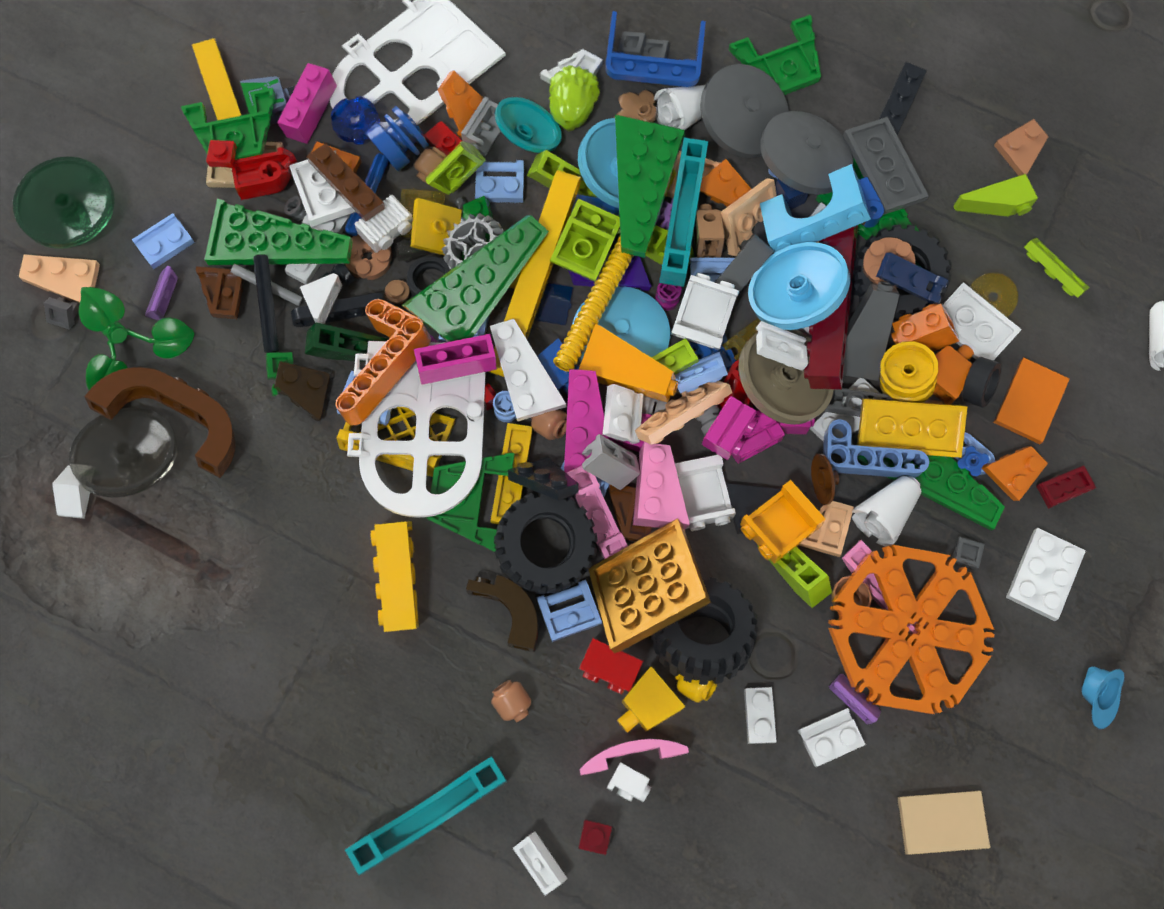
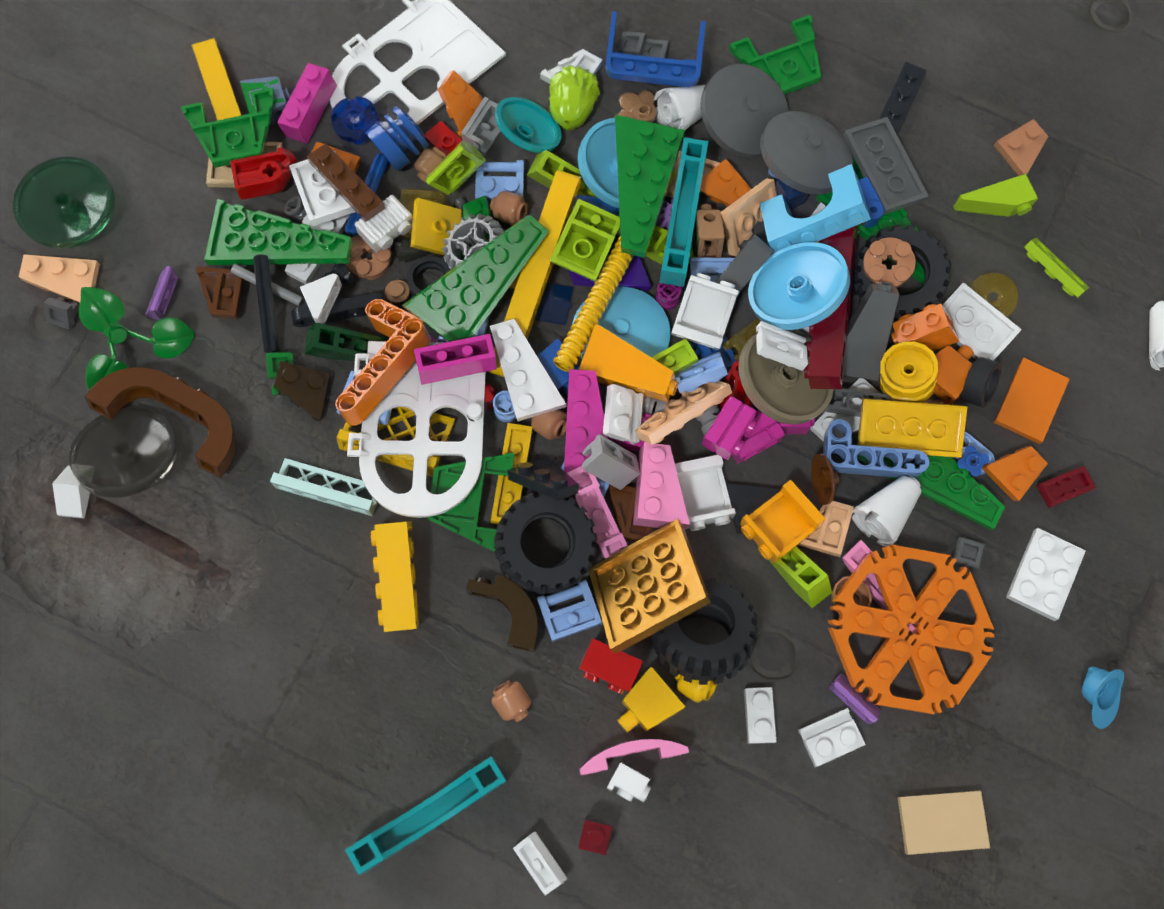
(163, 241): light blue plate -> none
(221, 153): red plate -> none
(326, 492): none -> light aqua fence
(508, 207): none -> nougat head
(911, 278): dark blue plate -> none

